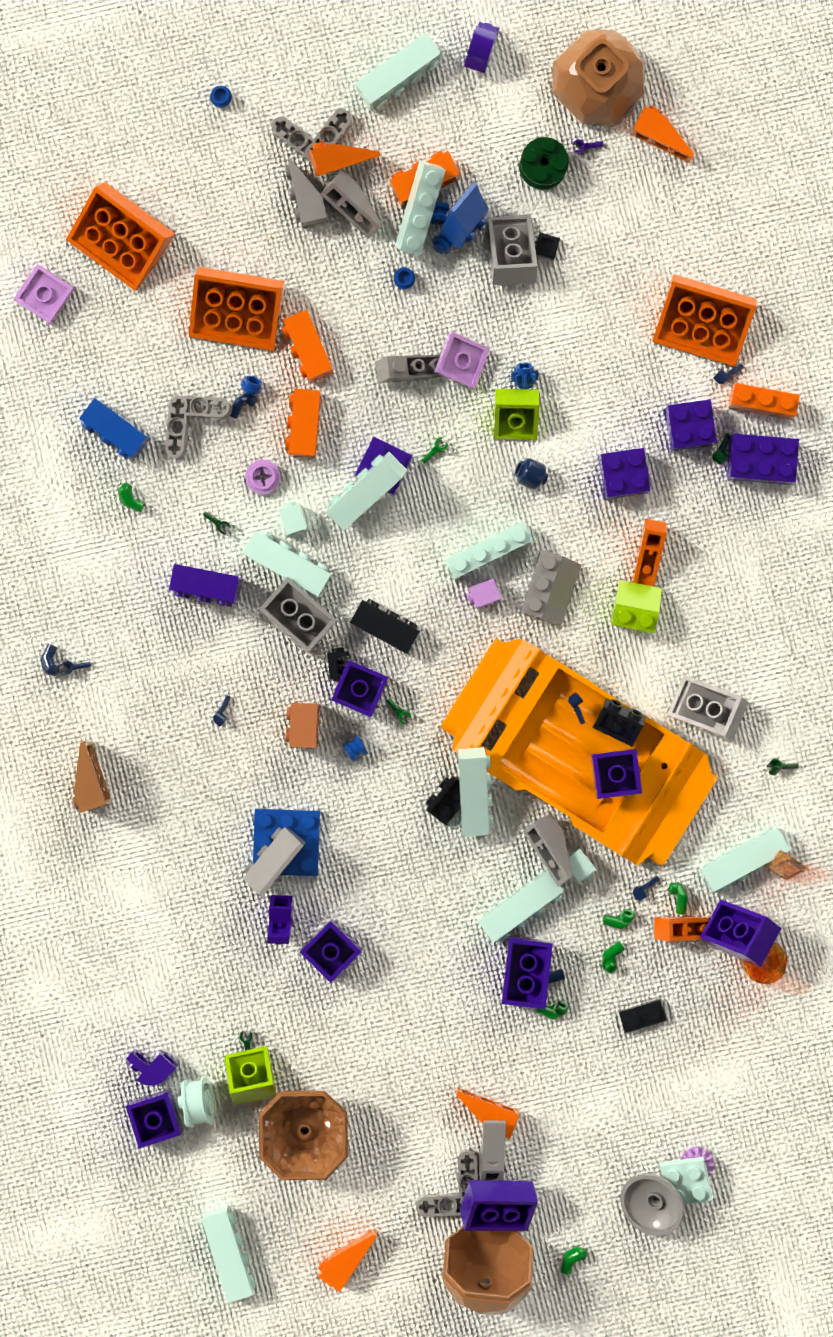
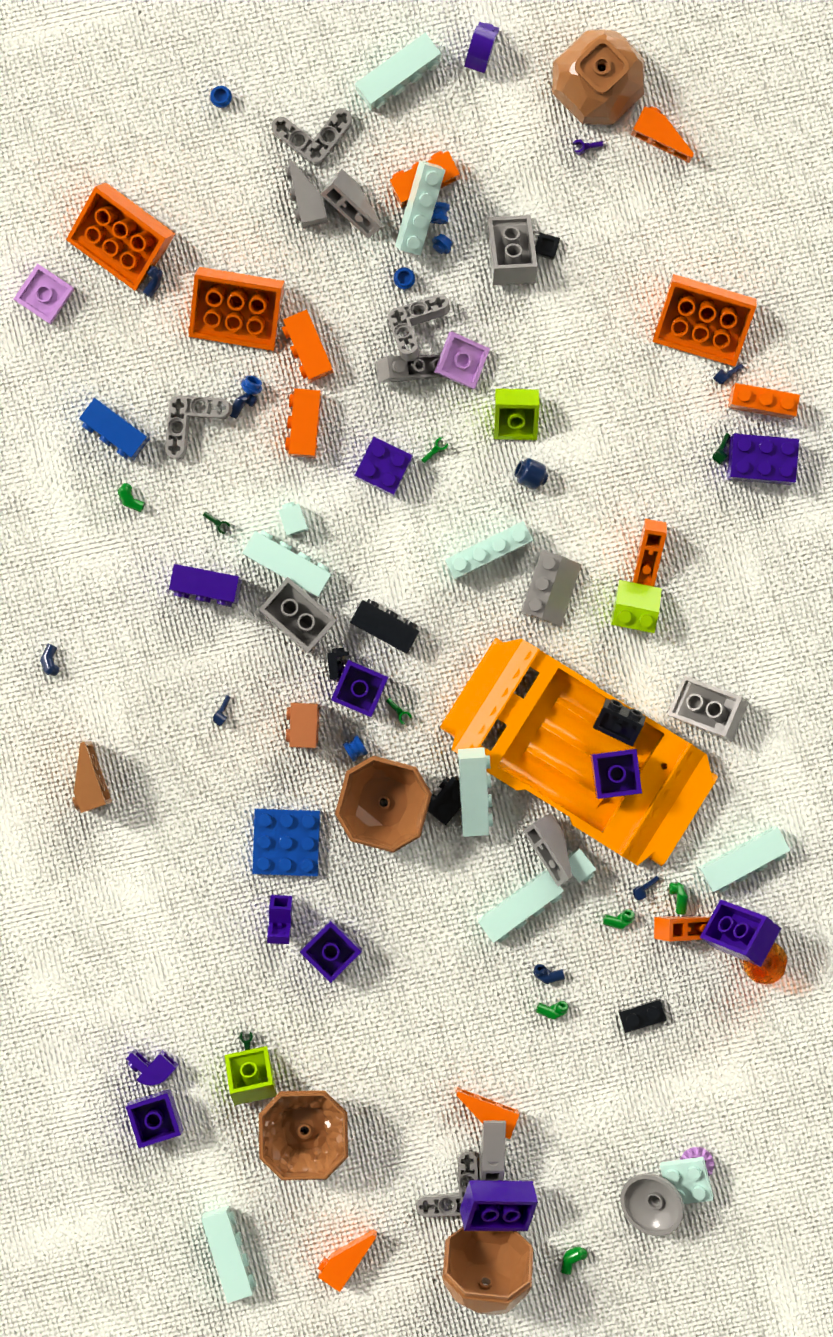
(71, 666): dark blue hand -> none
(154, 283): none -> dark blue arm
(197, 1102): light aqua wheel -> none
(269, 469): lavender gear -> none
(273, 860): slope -> none
(335, 157): orange slope -> none
(366, 490): light aqua brick -> none
(378, 825): none -> medium nougat rock
(409, 319): none -> light grey beam
(465, 218): blue slope -> none
(483, 594): lavender brick -> none
(524, 375): blue gear -> none
(527, 972): dark purple slope -> none
(547, 151): dark green wheel -> none
(575, 700): dark blue hand -> none
(609, 957): green arm -> none
(624, 473): dark purple brick -> none
(690, 425): dark purple brick -> none
(777, 765): dark green hand -> none
(786, 866): clear orange slope -> none

